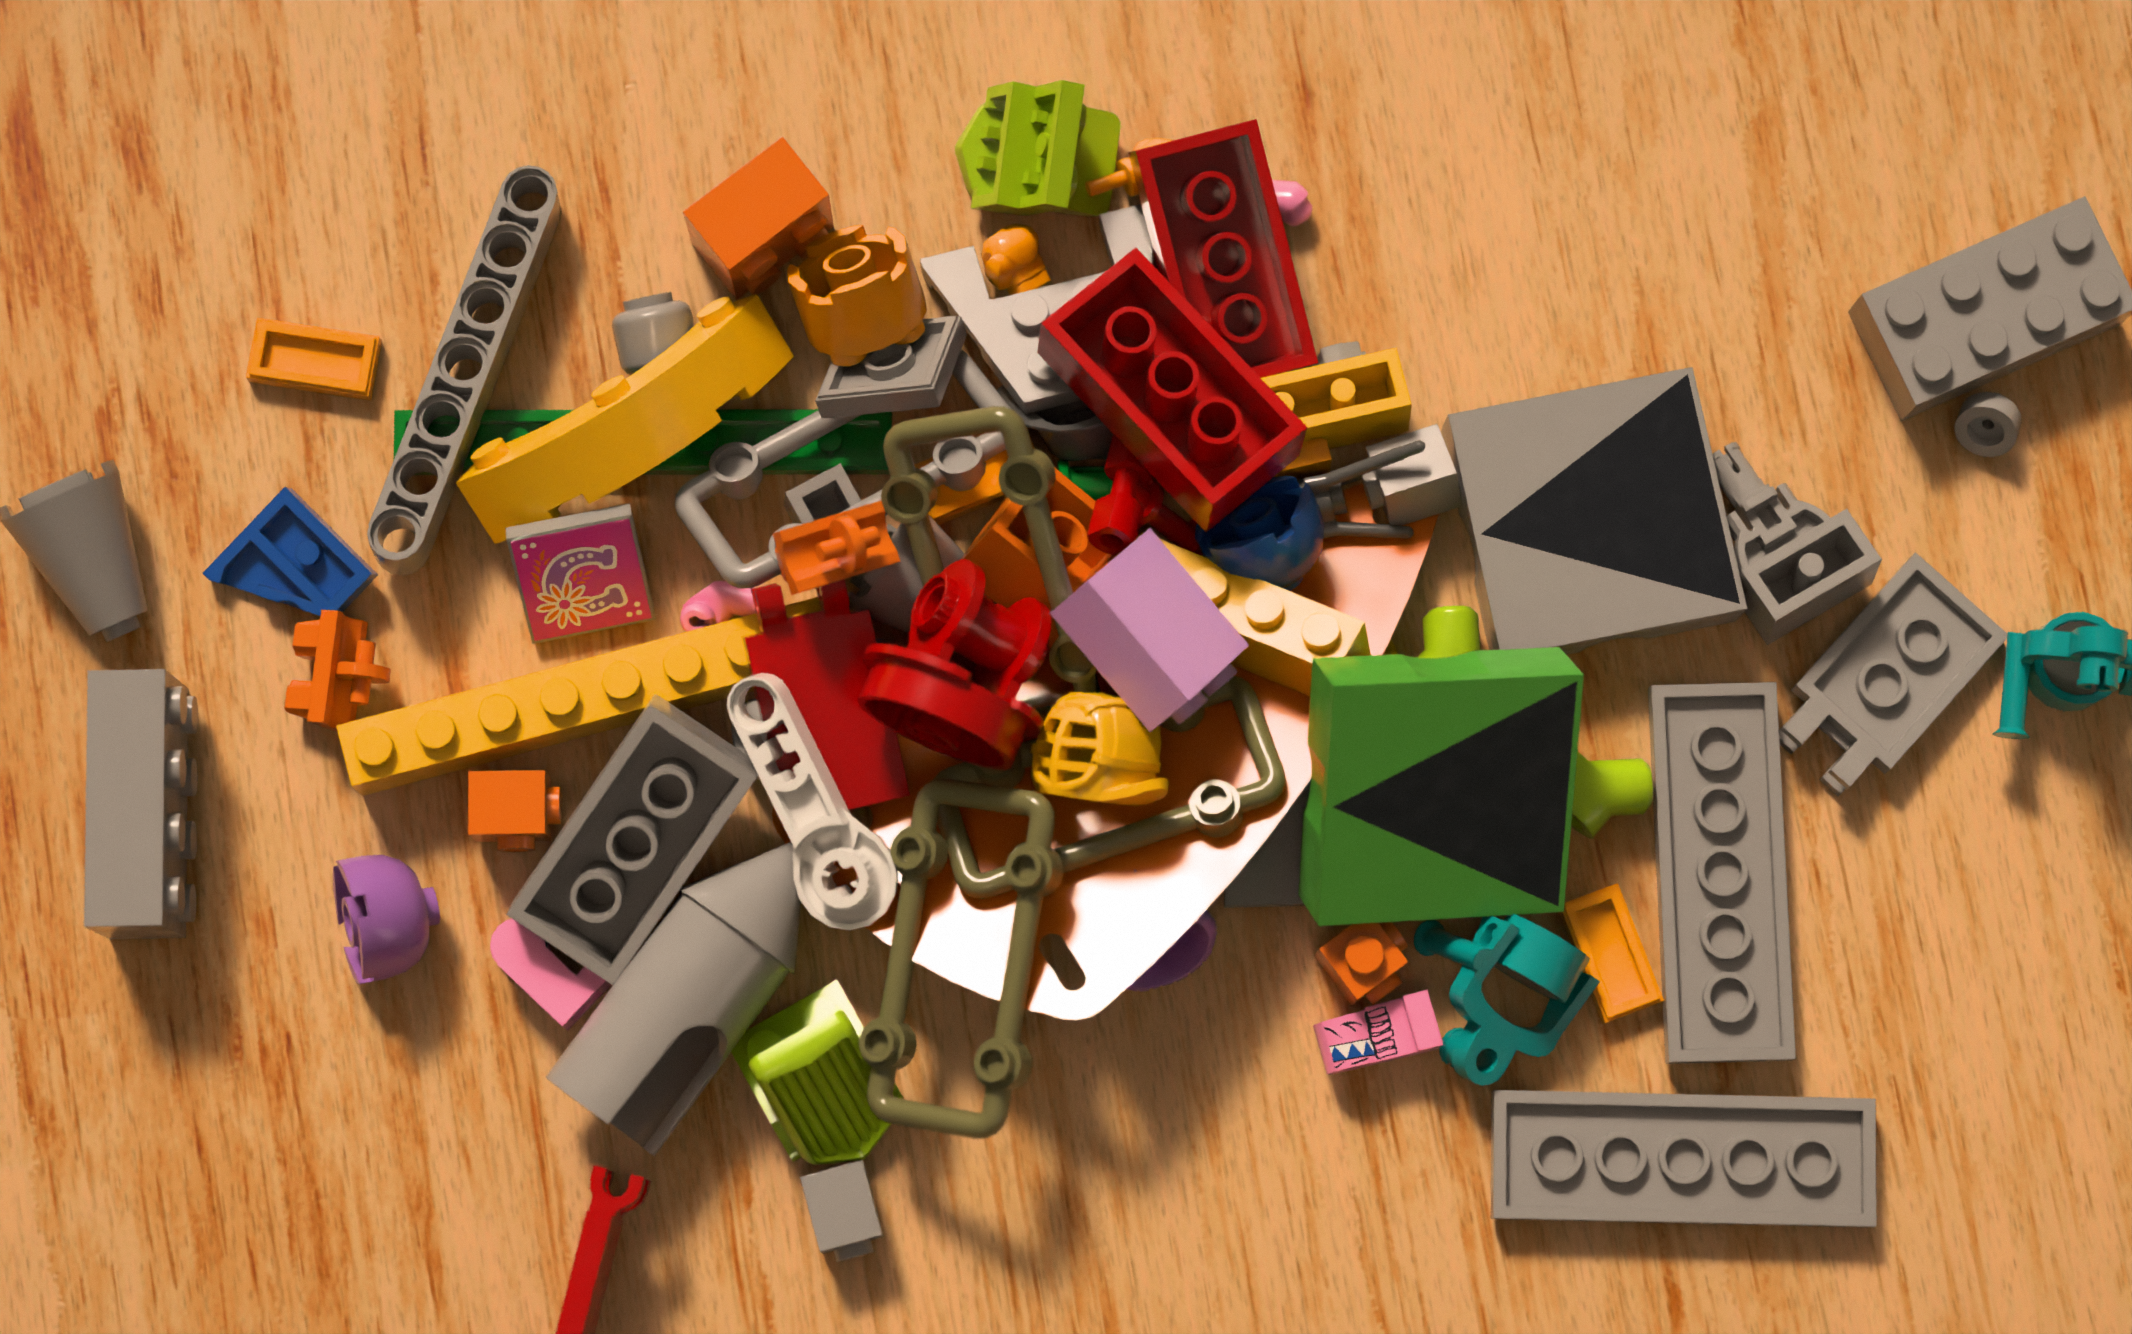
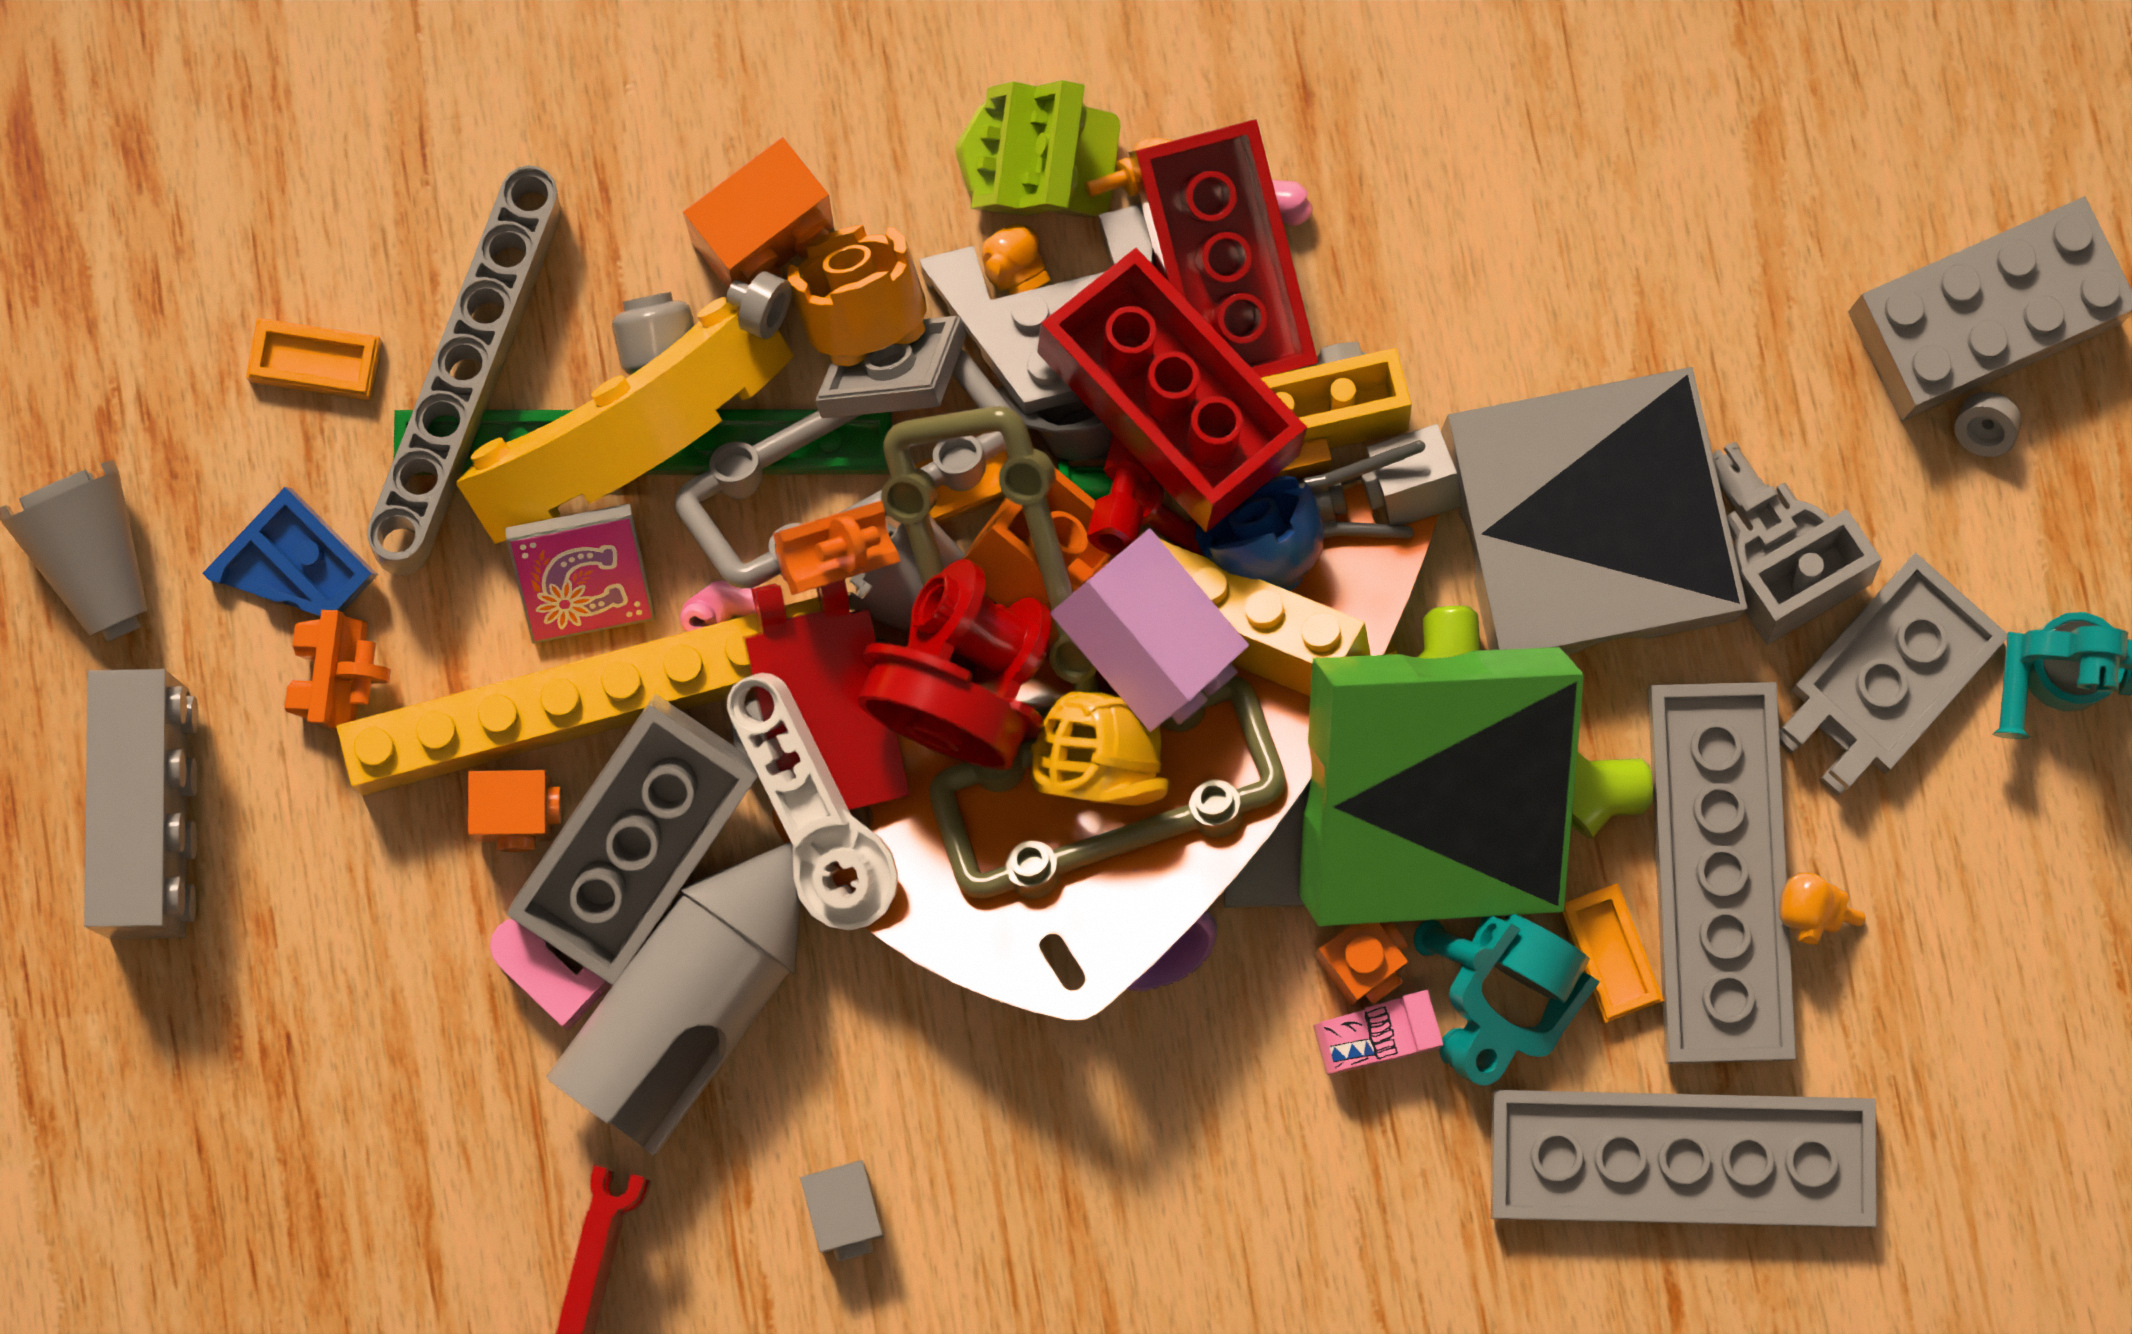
(382, 915): medium lavender cylinder -> none
(761, 303): none -> light grey tile
(813, 1078): lime piece -> none
(821, 496): light grey brick -> none
(889, 1041): olive bar -> none
(1815, 906): none -> light orange piece

